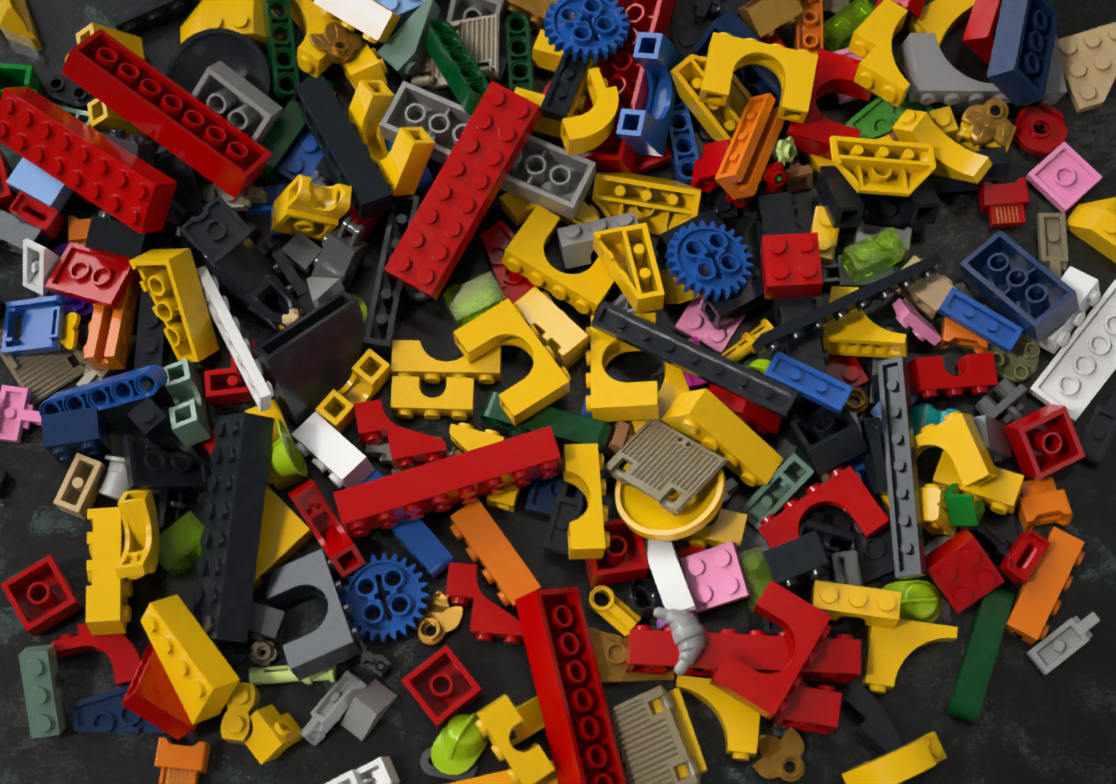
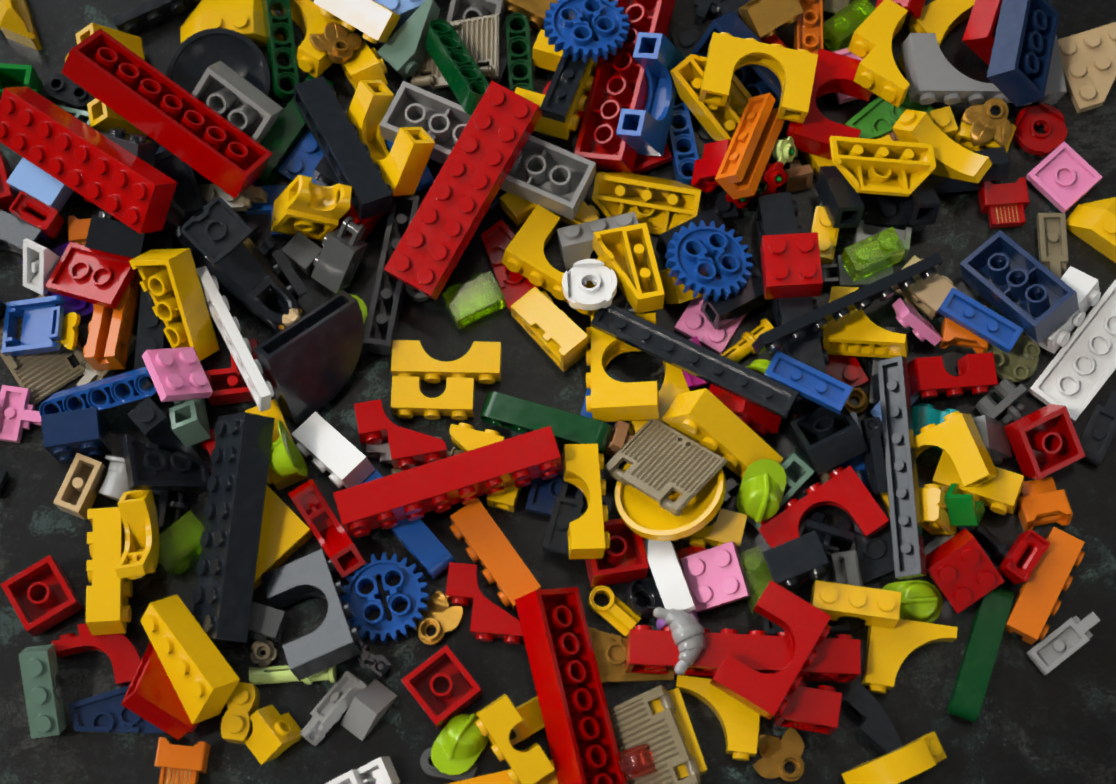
(177, 374): none -> bright pink plate
(323, 289): light grey slope -> none
(366, 380): yellow arch -> none
(506, 326): yellow arch -> none
(589, 298): none -> white plate
(592, 128): yellow arch -> none
(637, 761): none -> clear red tile
(761, 490): none -> lime piece

